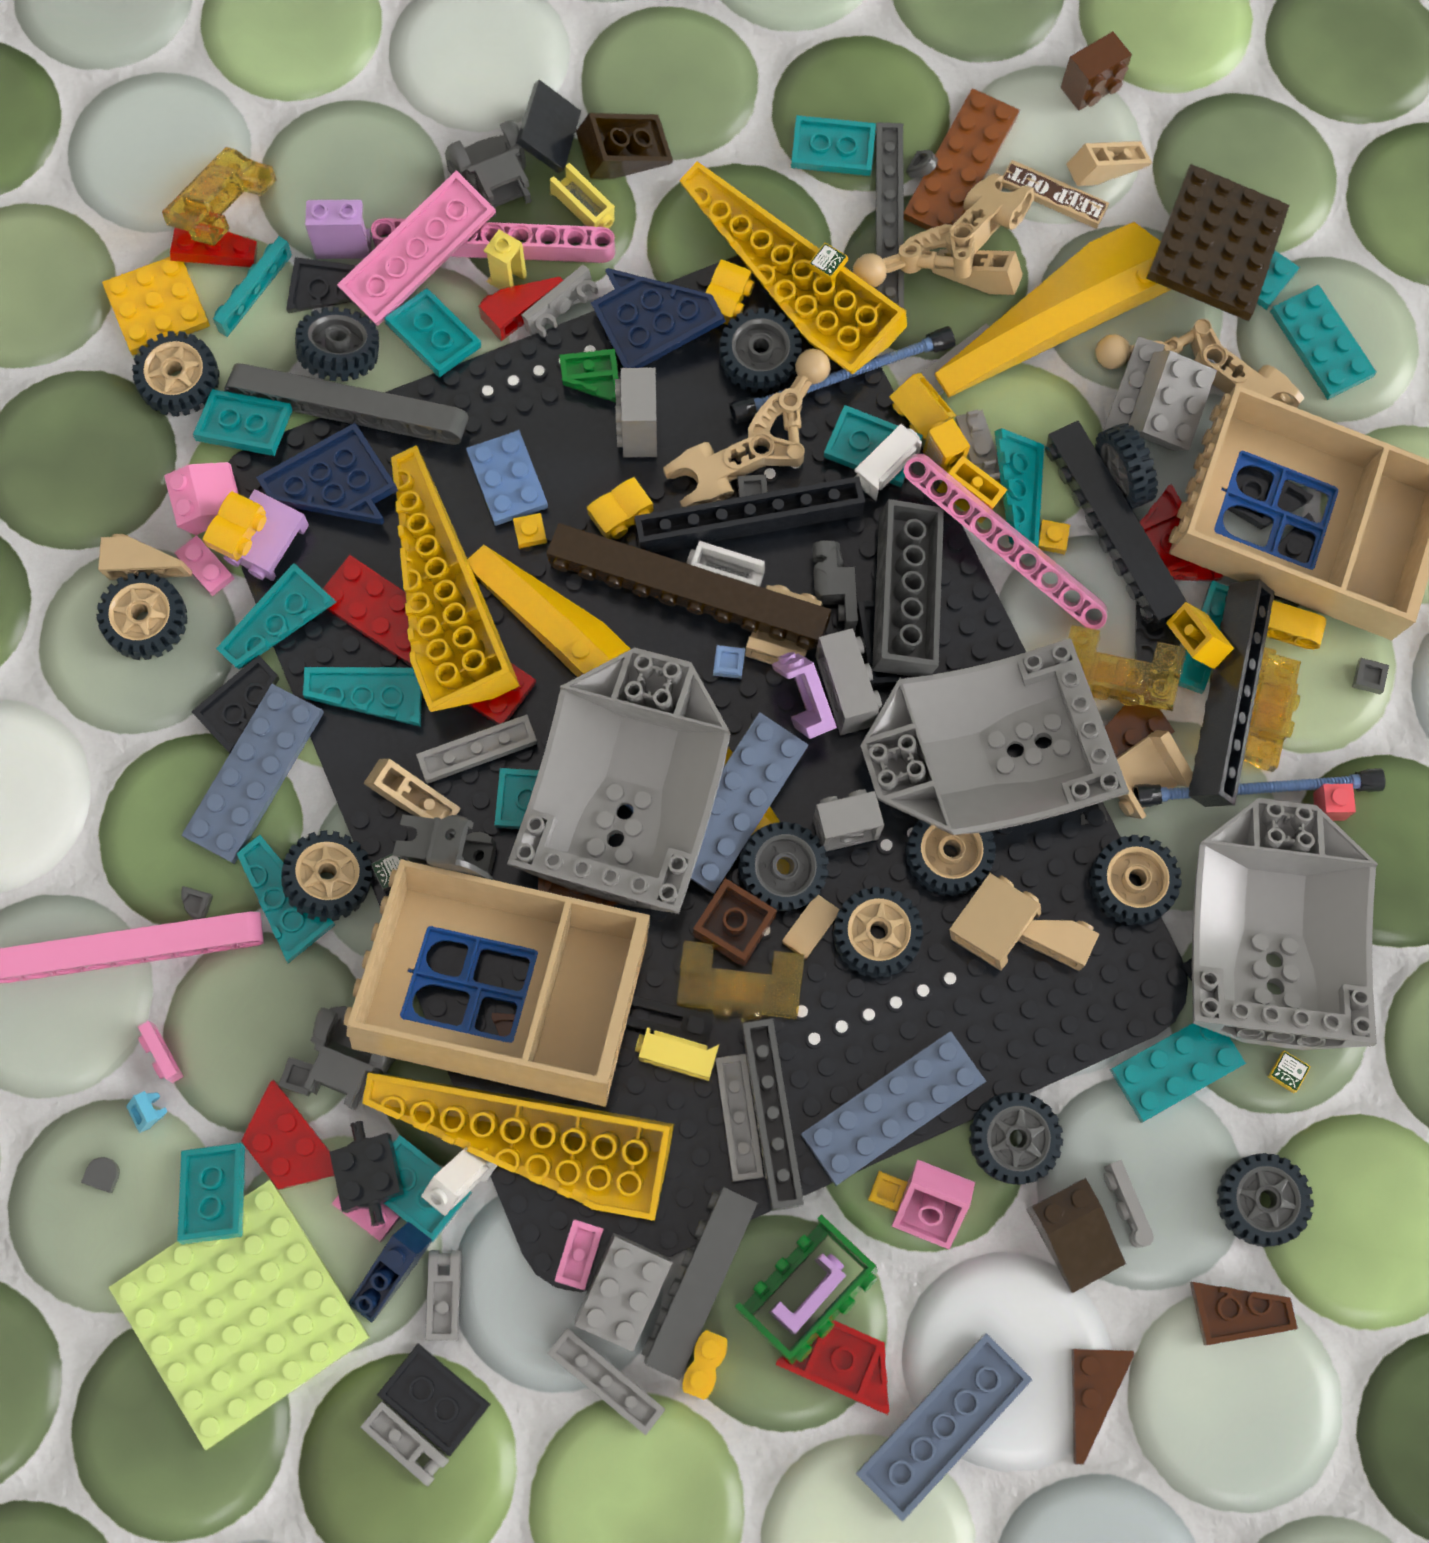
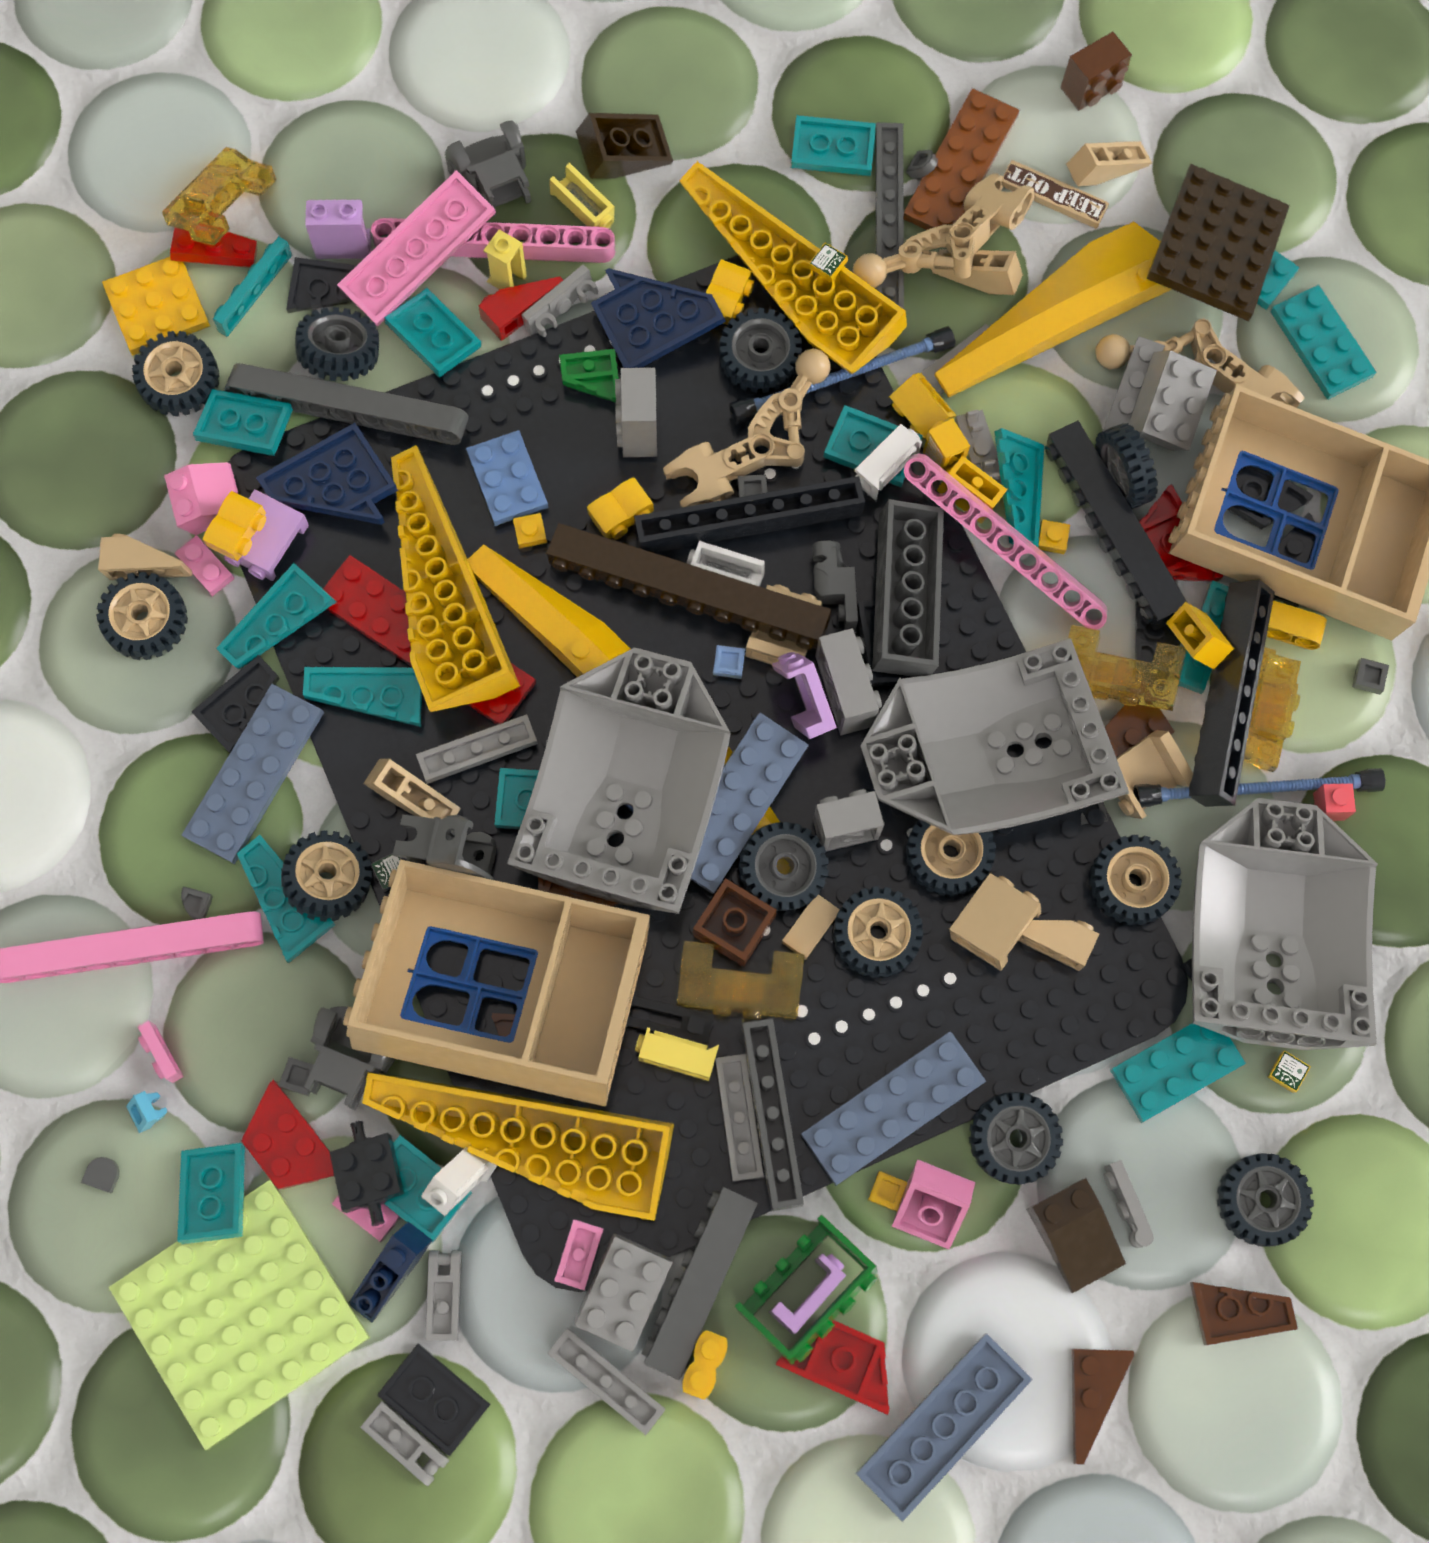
(548, 126): black tile -> none

